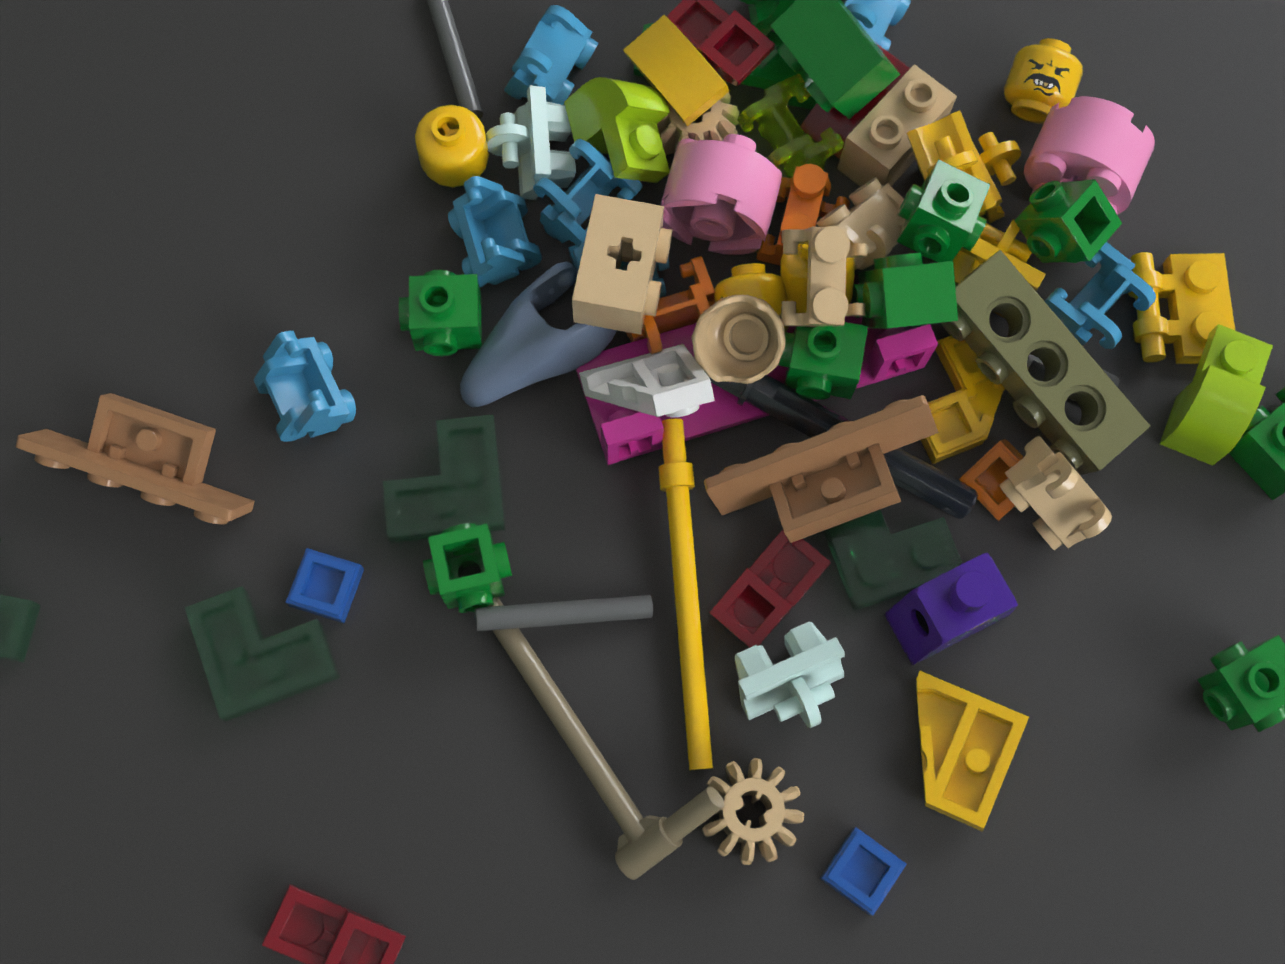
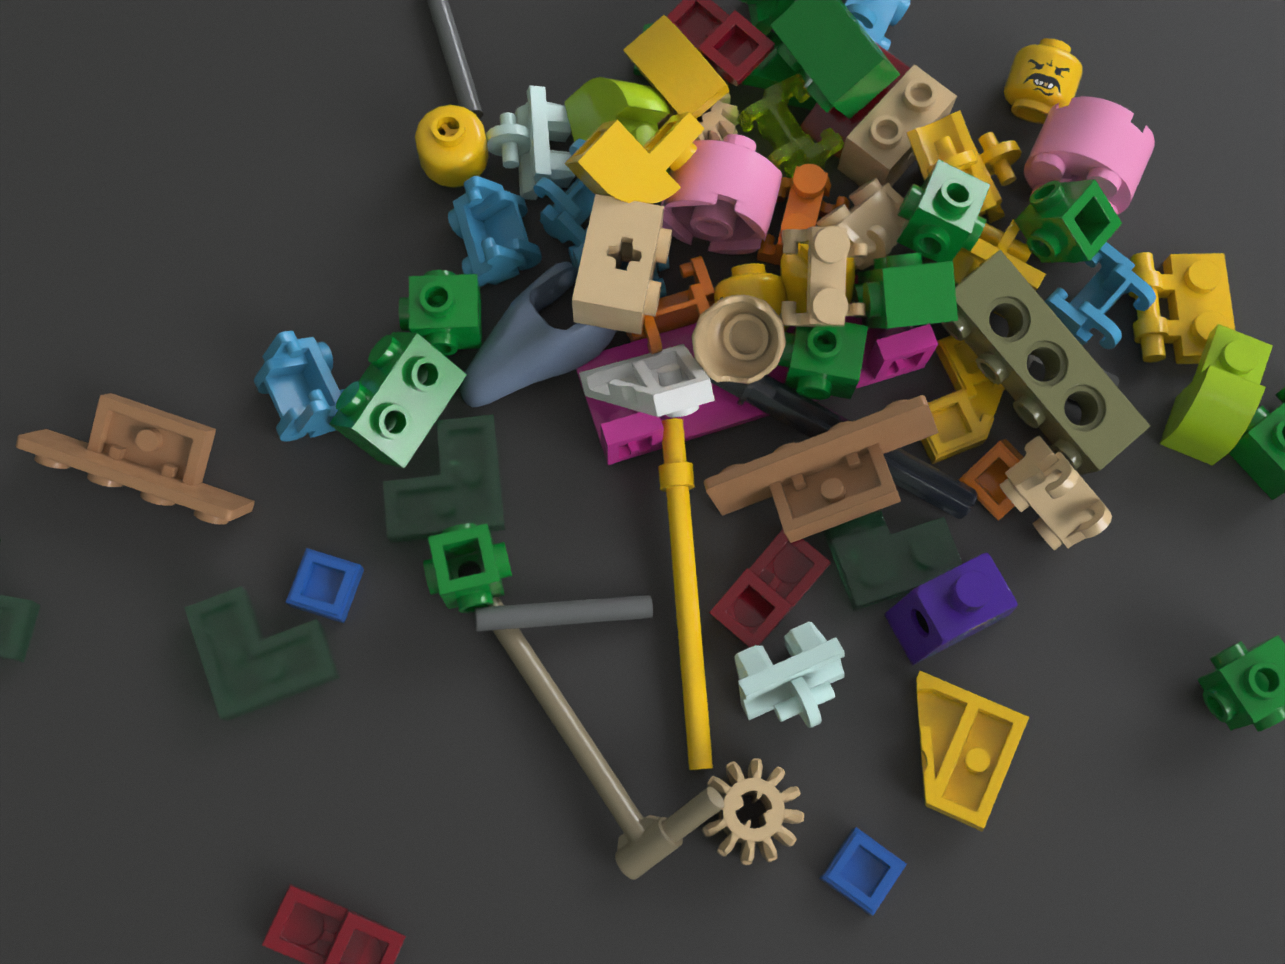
(397, 398): none -> brick
(550, 55): dark azure piece -> none
(622, 168): none -> yellow brick

